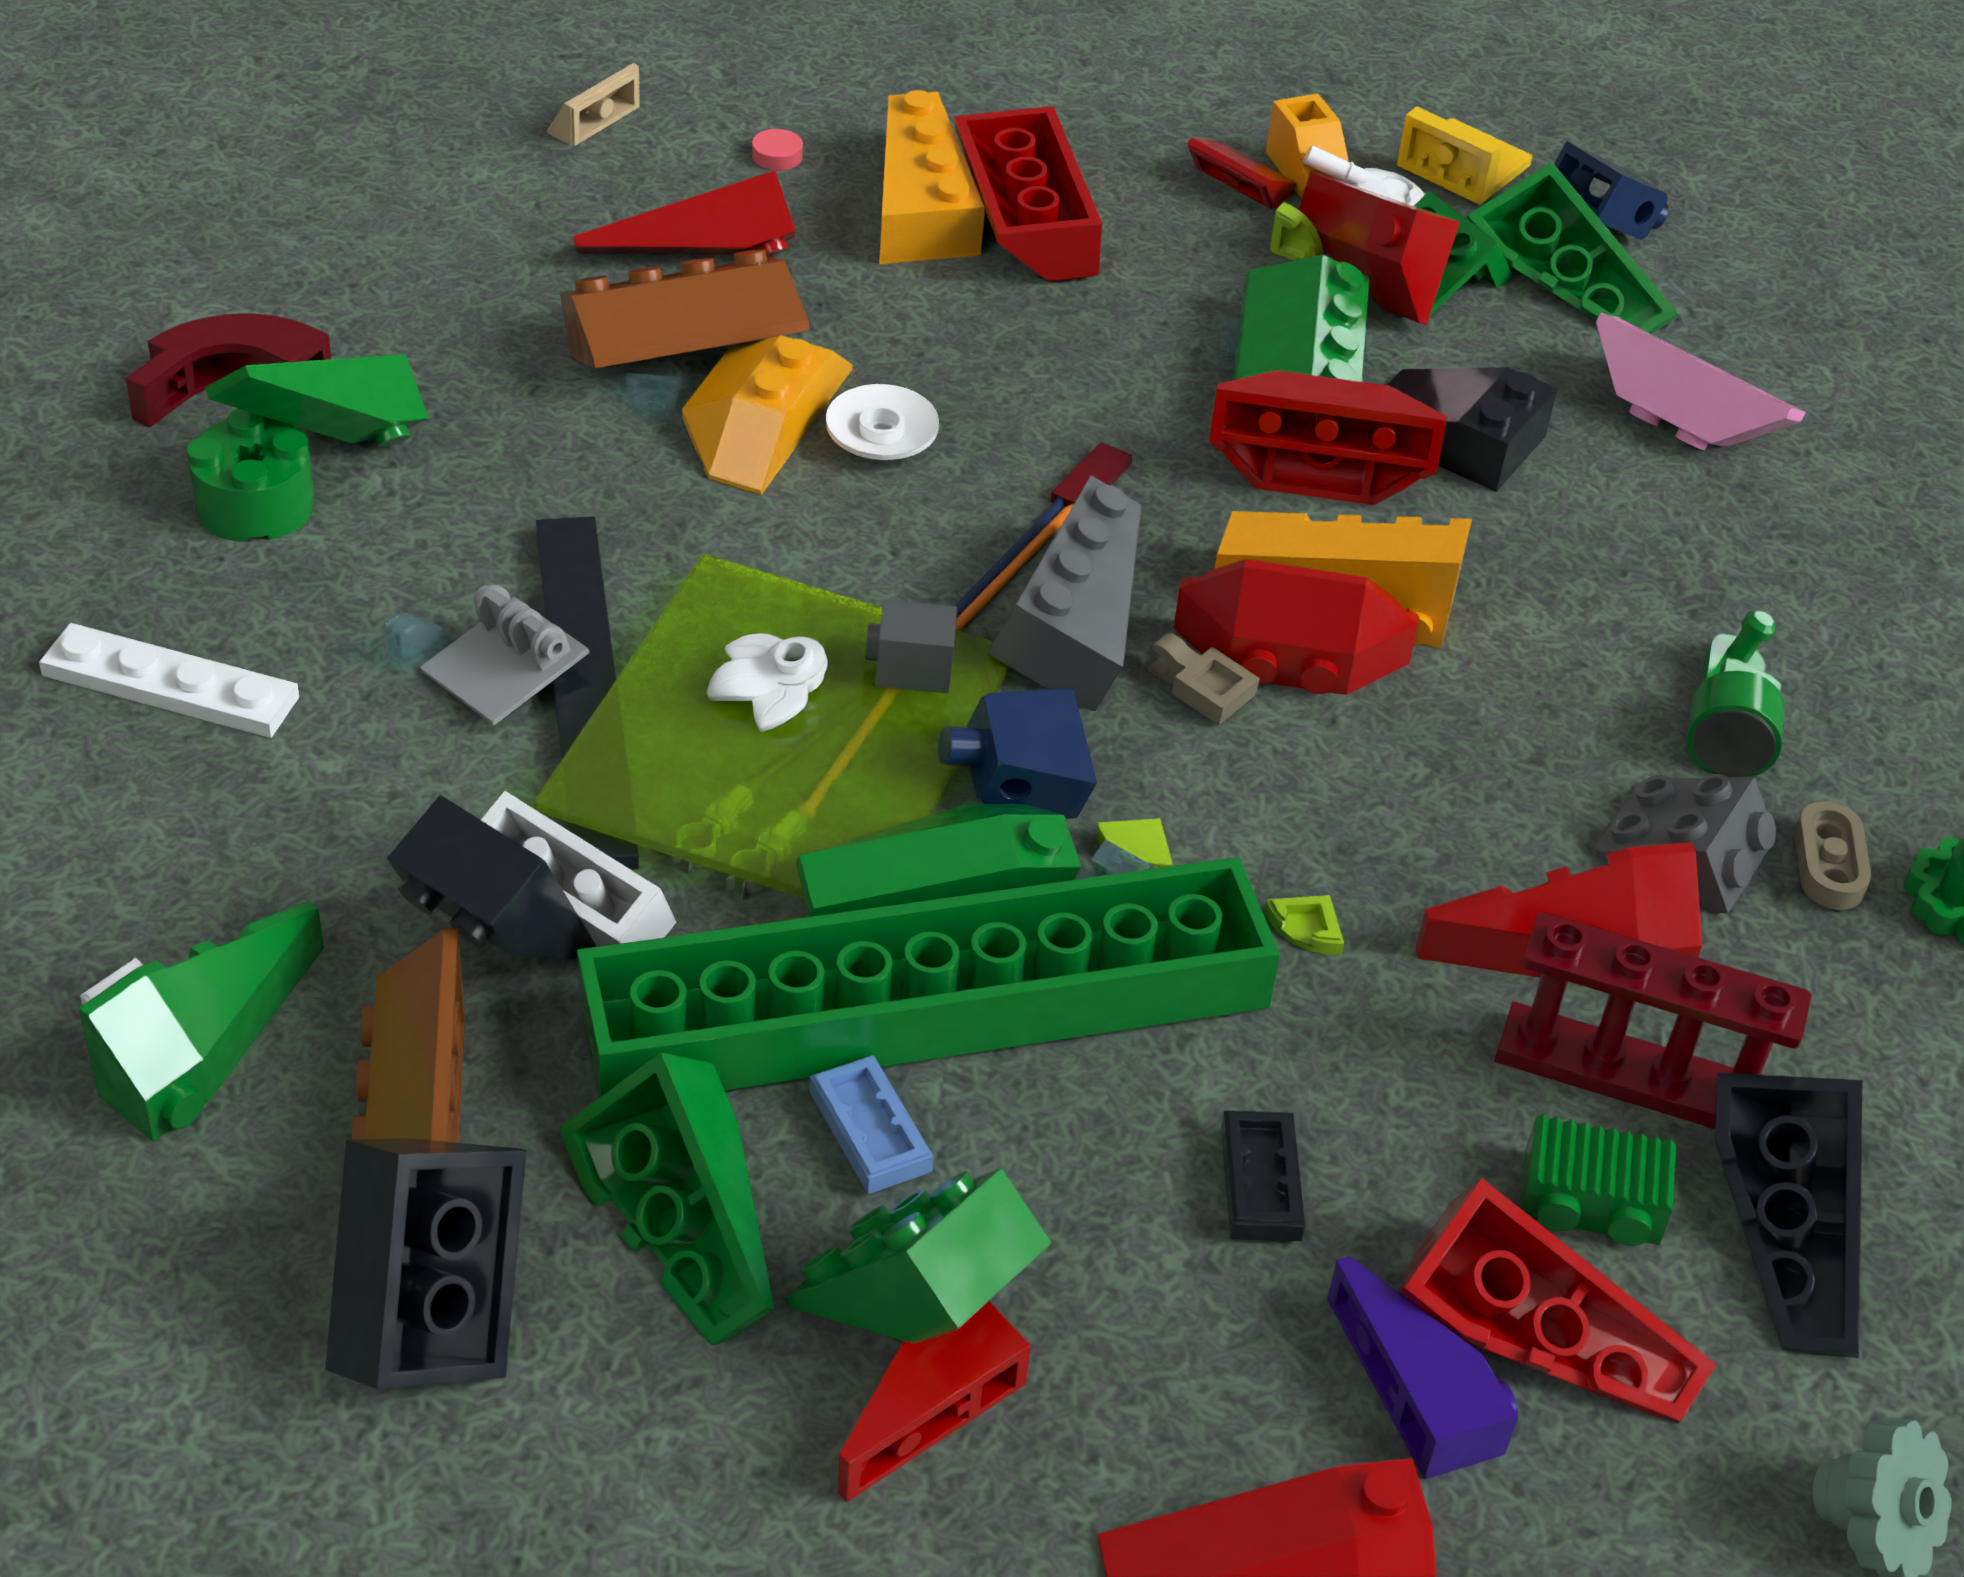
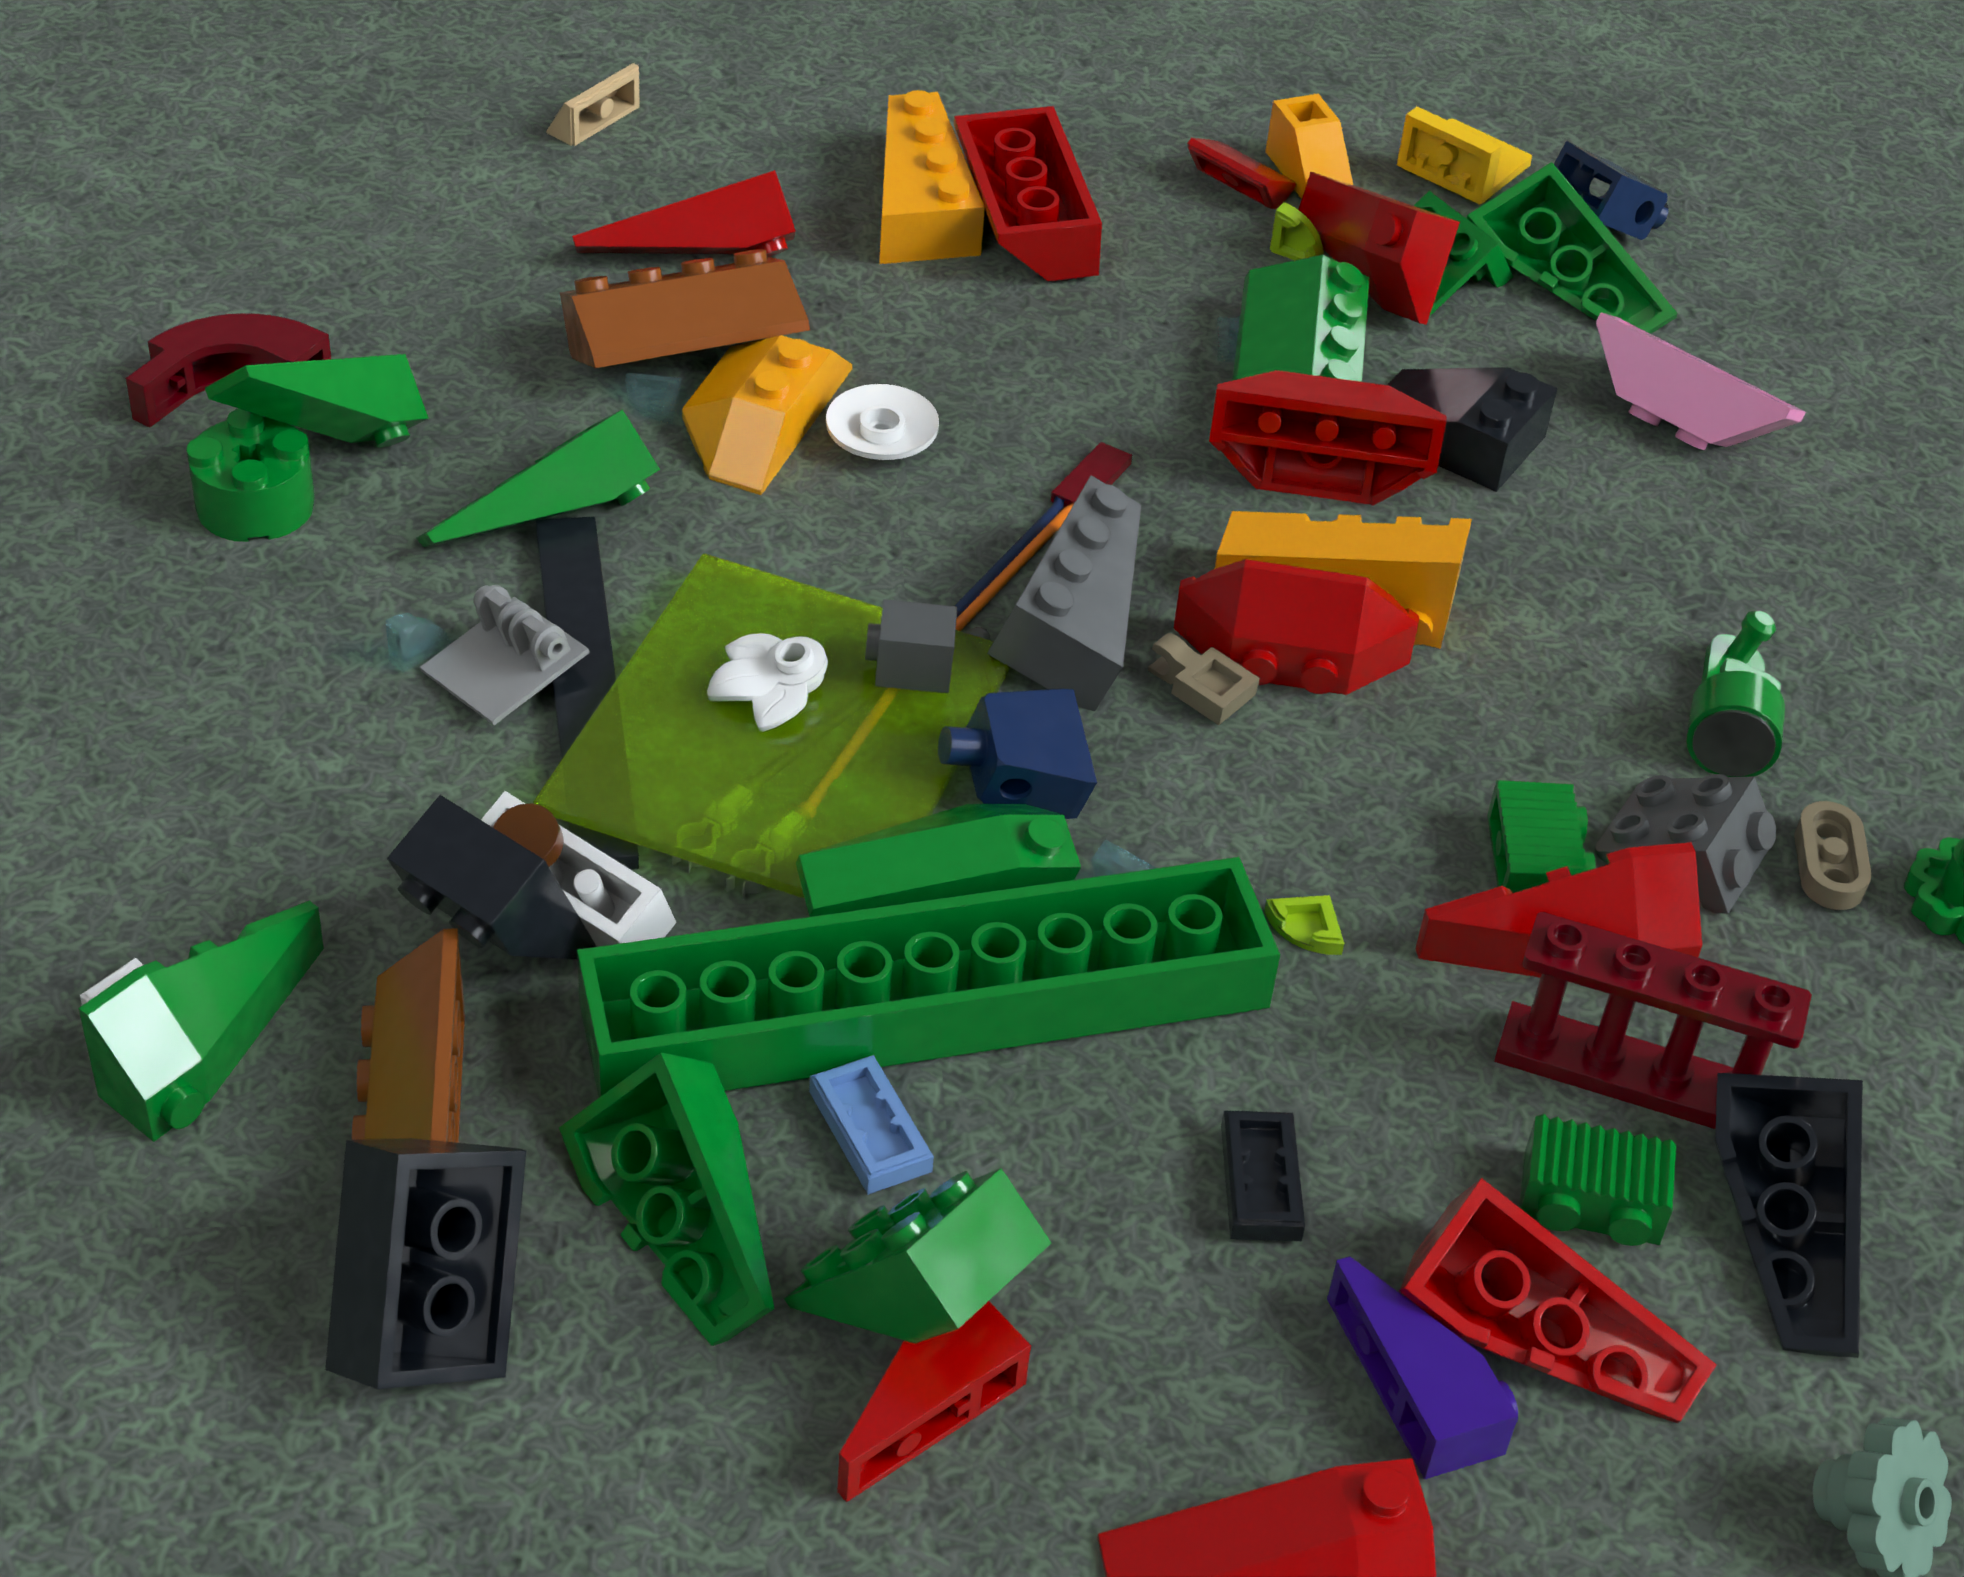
(170, 680): white plate -> none
(533, 829): none -> reddish brown tile
(580, 473): none -> green wedge
(777, 149): coral tile -> none
(1139, 837): lime tile -> none
(1371, 179): white piece -> none
(1536, 831): none -> green brick

